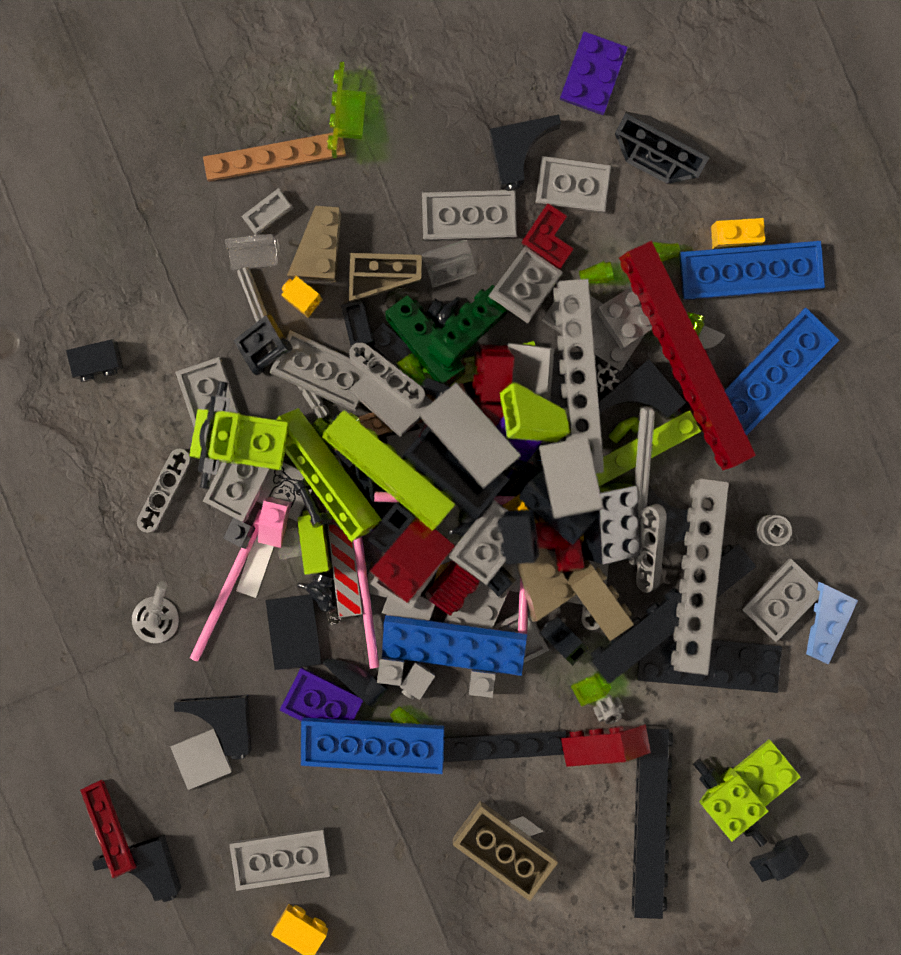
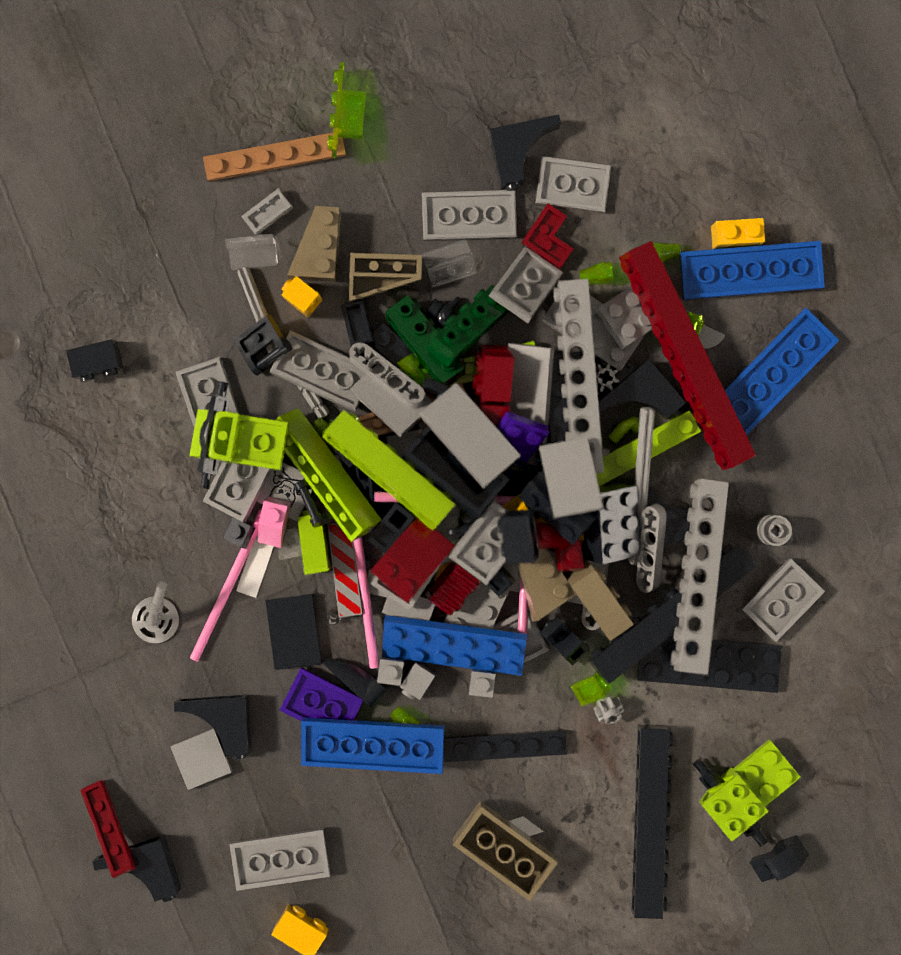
(161, 488): light grey beam -> none
(321, 590): black animal -> none
(532, 416): lime slope -> none
(593, 73): dark purple plate -> none
(605, 746): dark red wedge -> none
(659, 149): black wedge -> none
(830, 622): medium blue wing -> none

